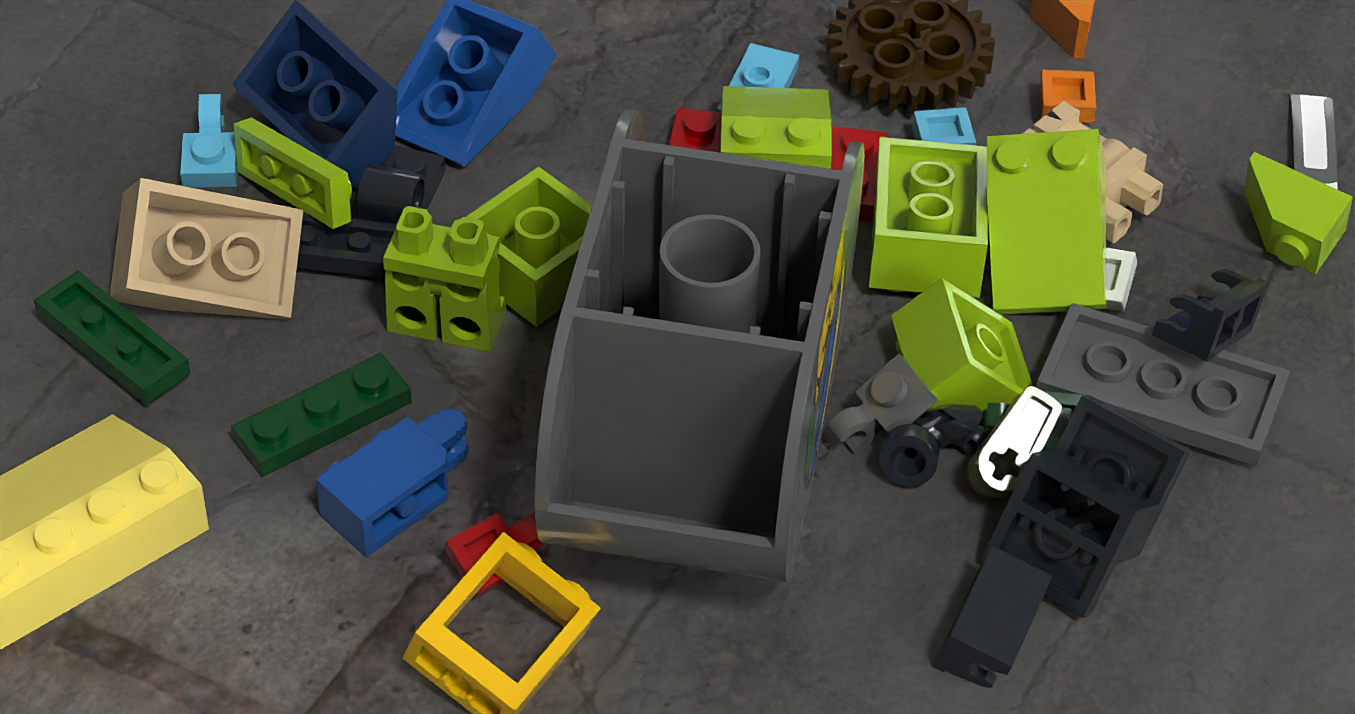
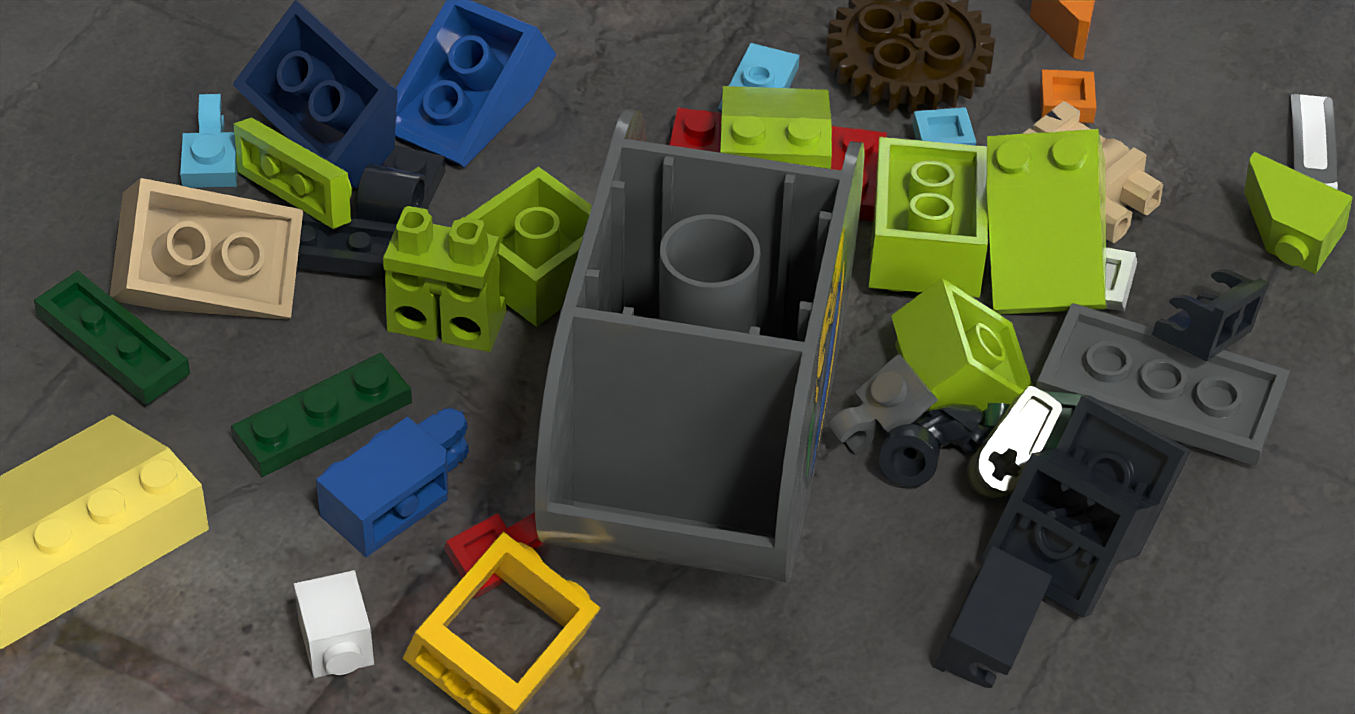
(334, 624): none -> white brick

